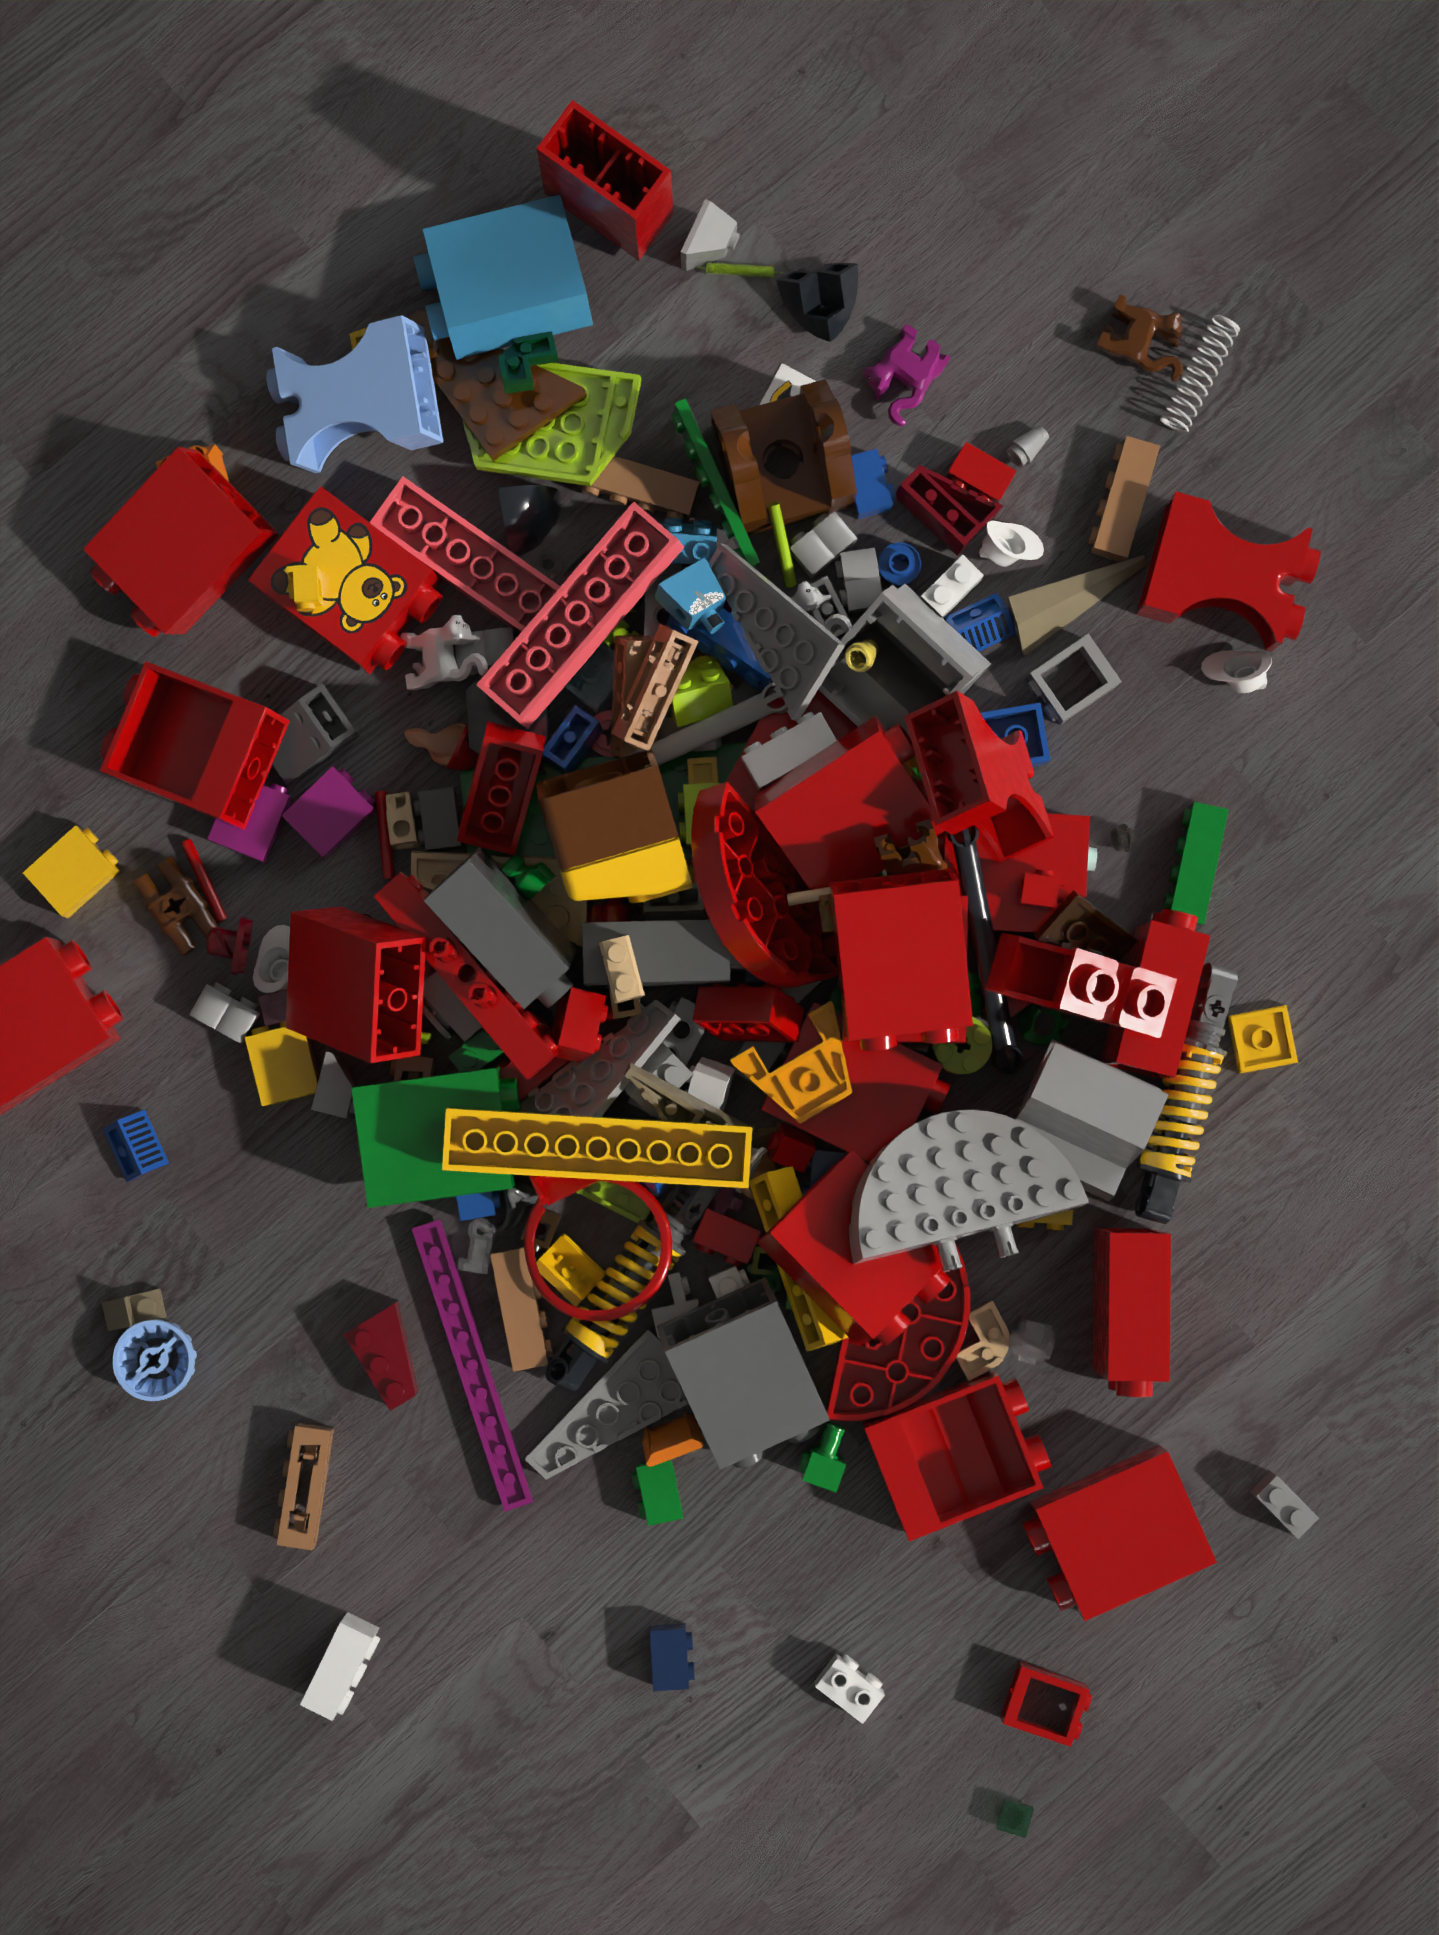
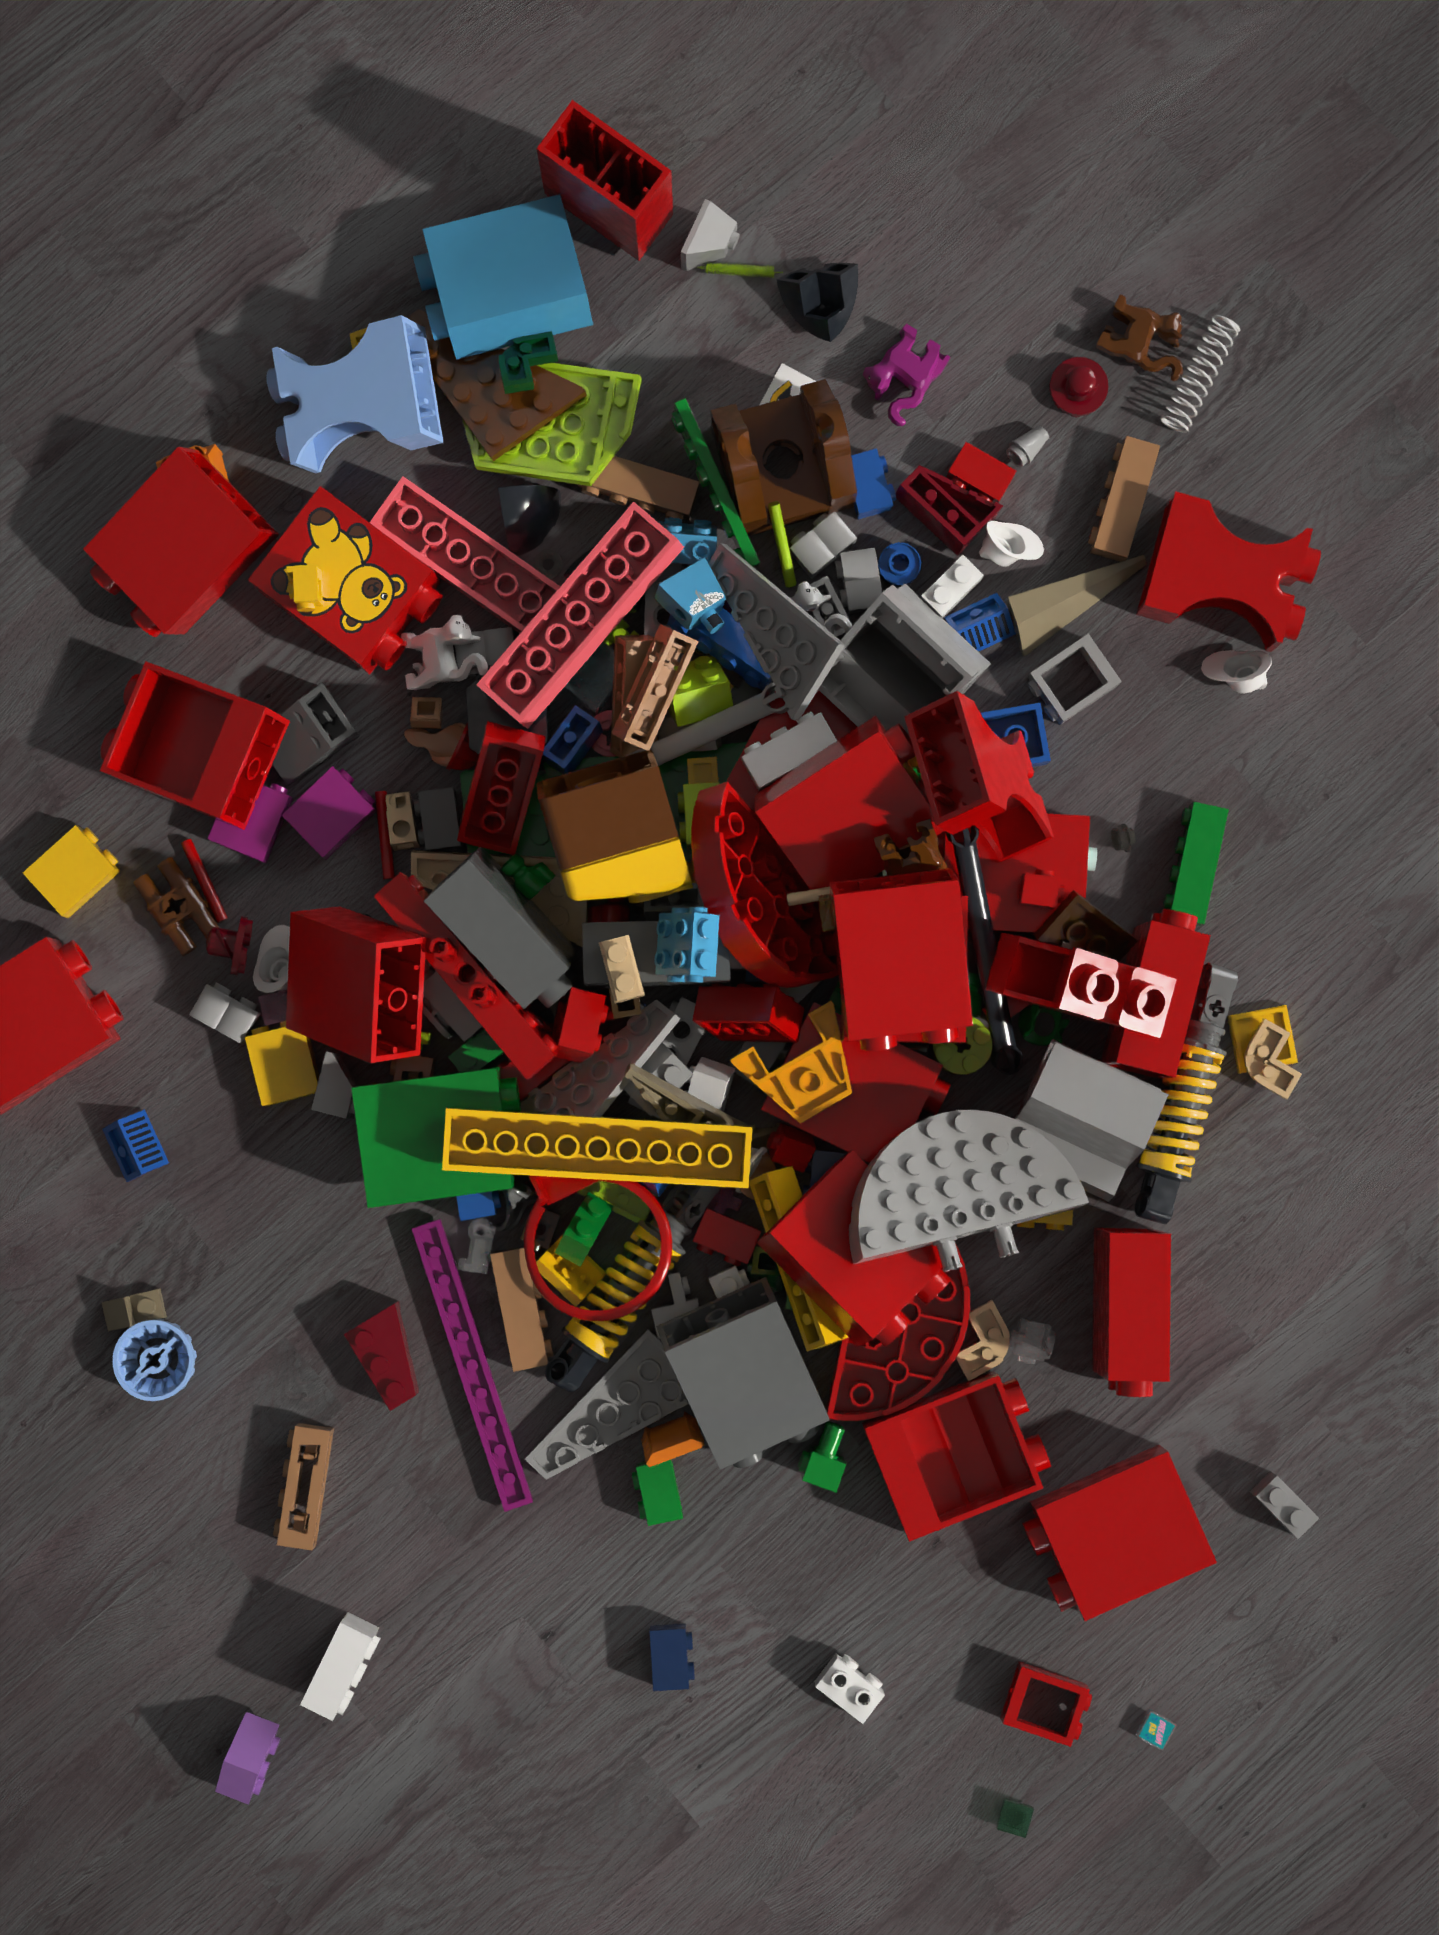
(246, 1759): none -> medium lavender brick
(426, 712): none -> medium nougat brick
(584, 1229): none -> green brick
(687, 944): none -> dark azure brick
(861, 655): light yellow cone -> none
(1078, 386): none -> dark red plate
(1156, 1729): none -> tile
(1263, 1063): none -> tan plate

